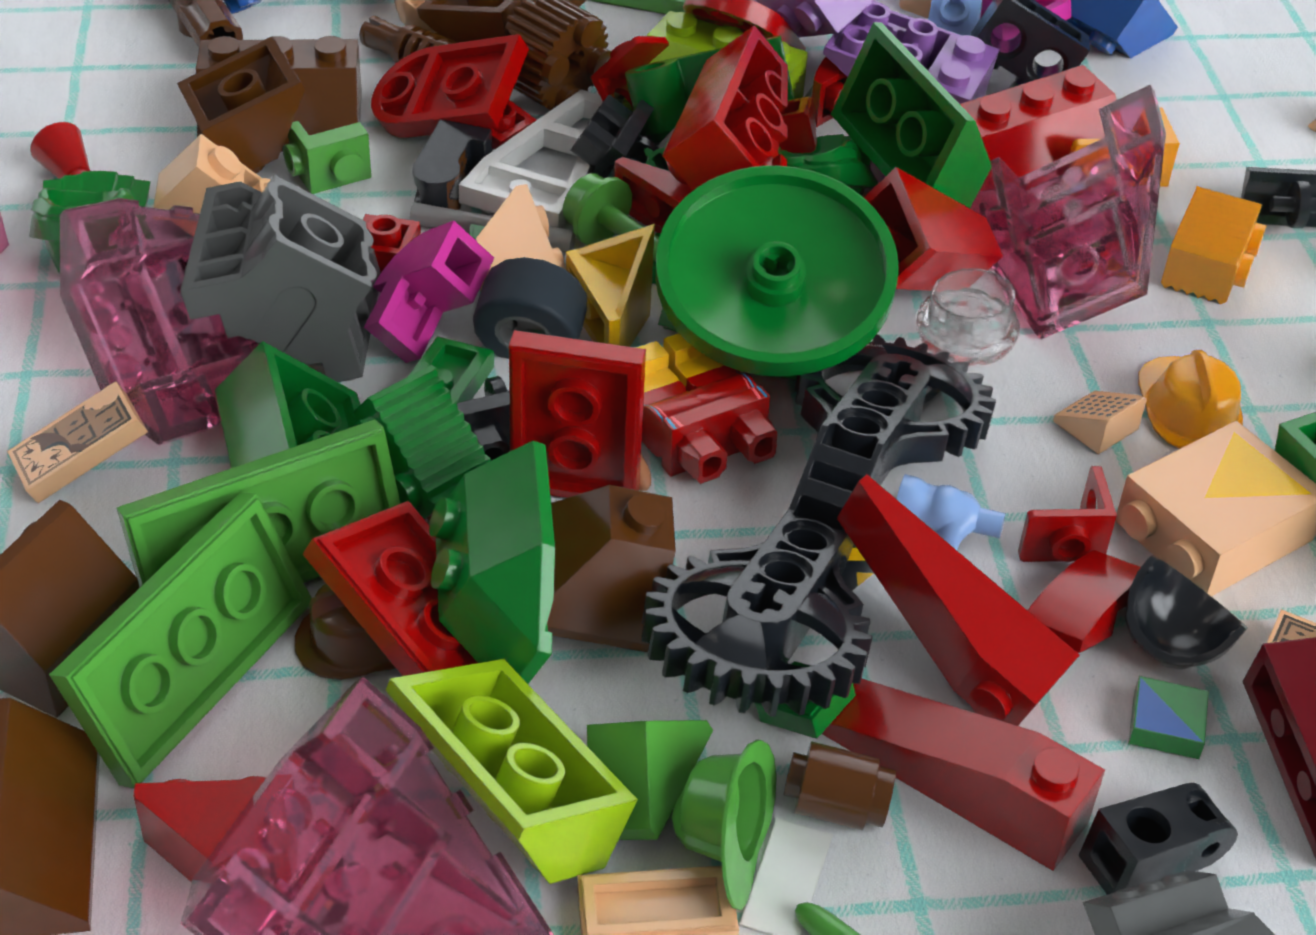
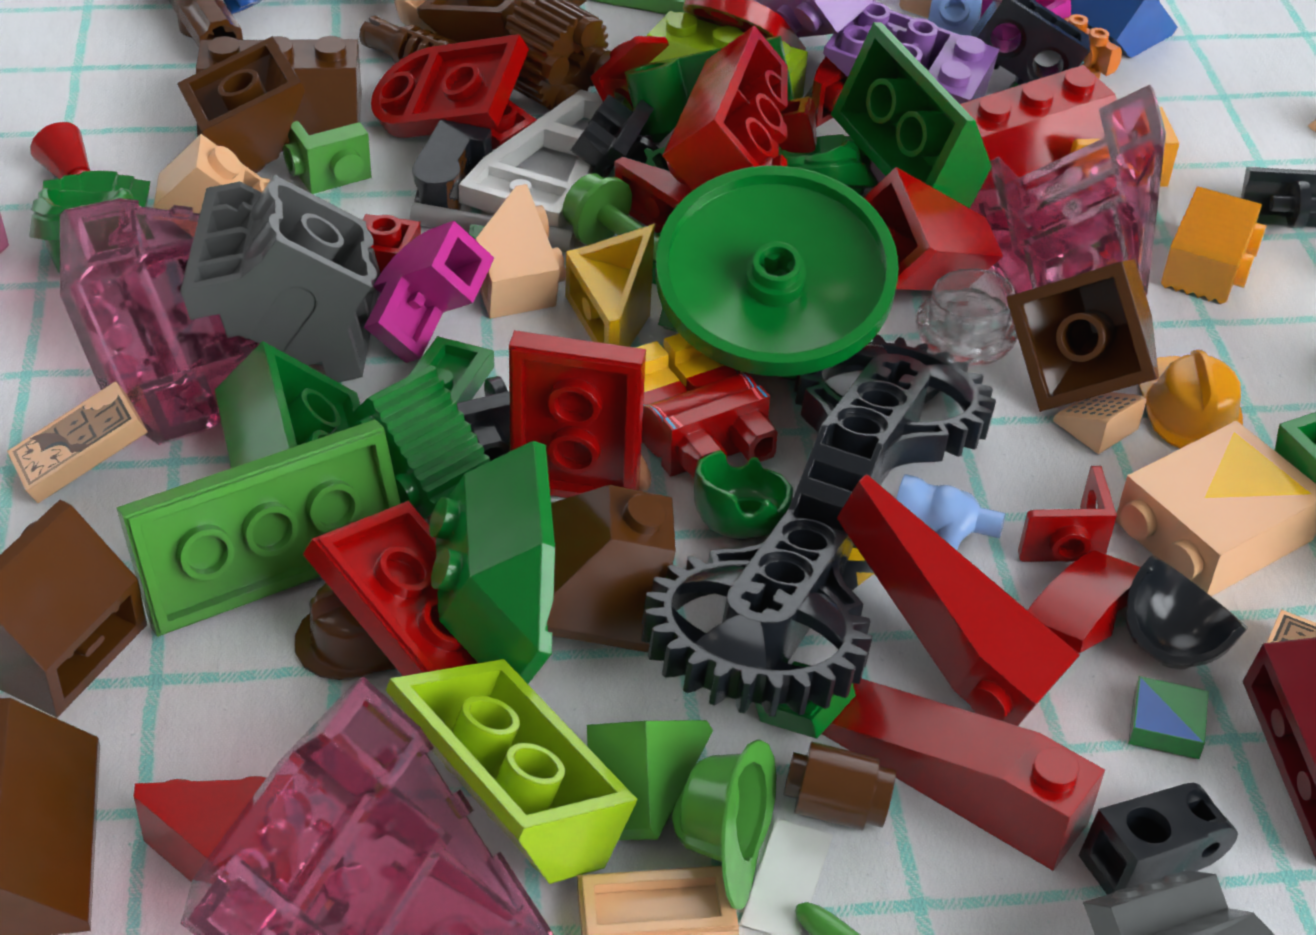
(183, 640): bright green tile -> none
(528, 298): black wheel -> none
(741, 499): none -> green hair
(1086, 334): none -> reddish brown slope
(1103, 55): none -> orange piece

